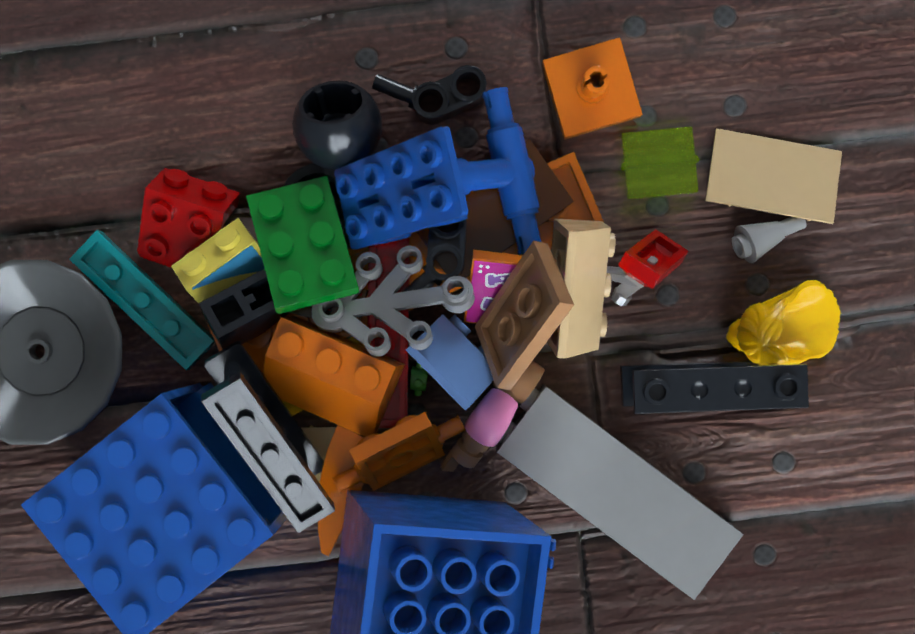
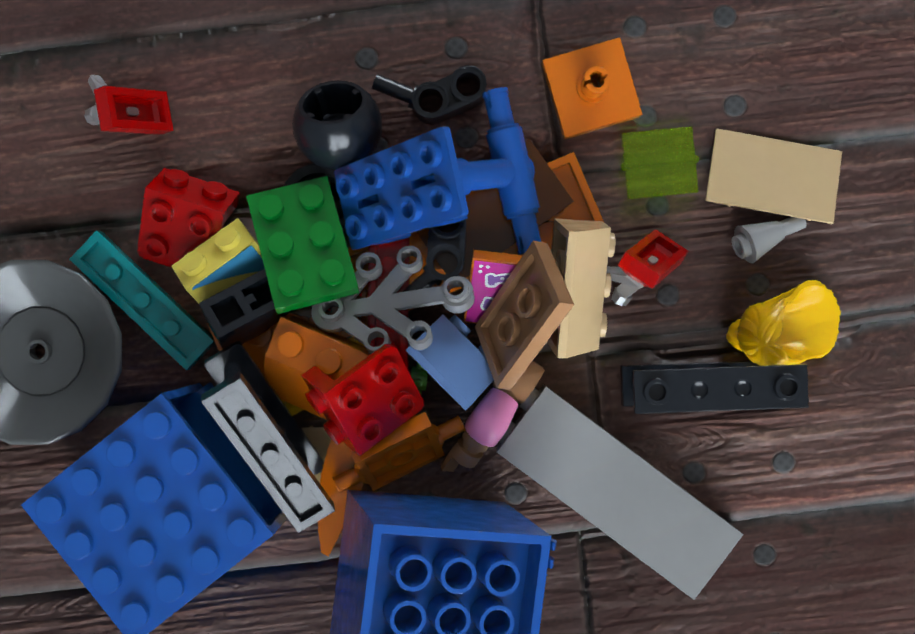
(128, 109): none -> red piece
(365, 400): none -> red bracket

